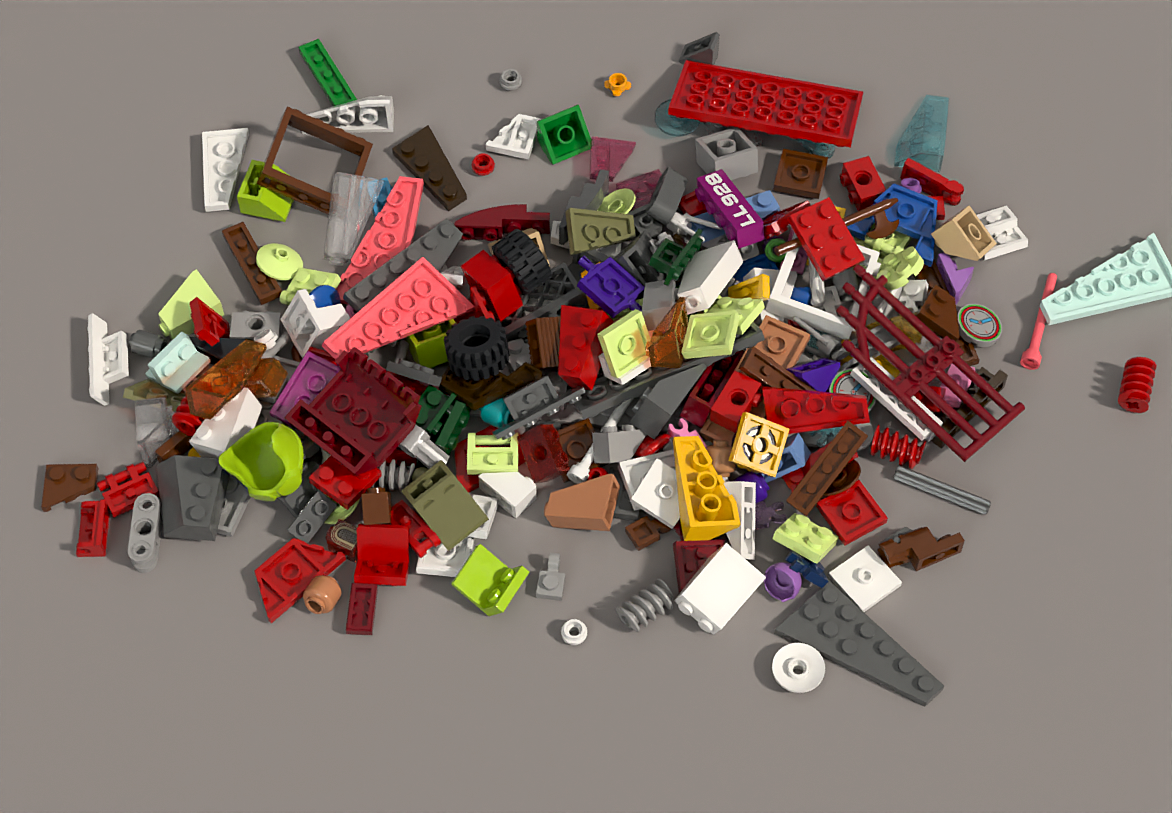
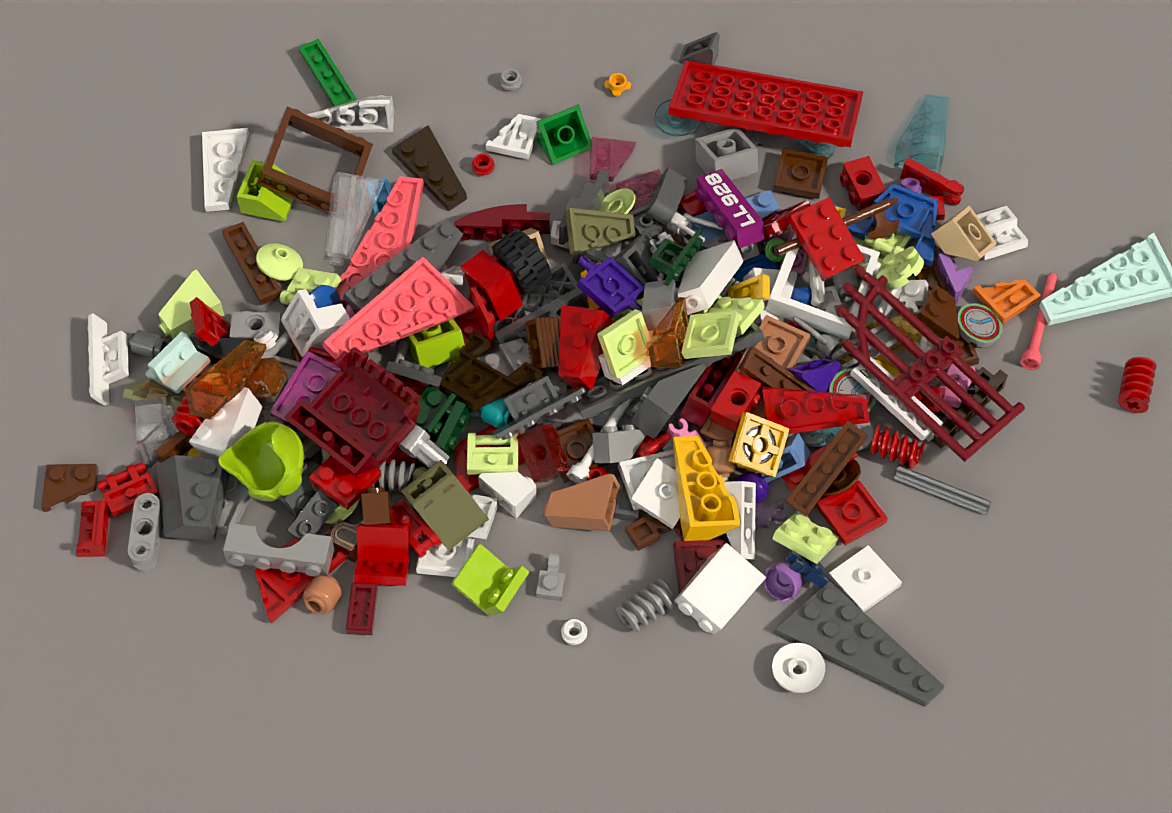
(309, 555): none -> light grey arch
(476, 348): black tyre -> none
(918, 548): reddish brown plate -> none
(1007, 298): none -> orange wing

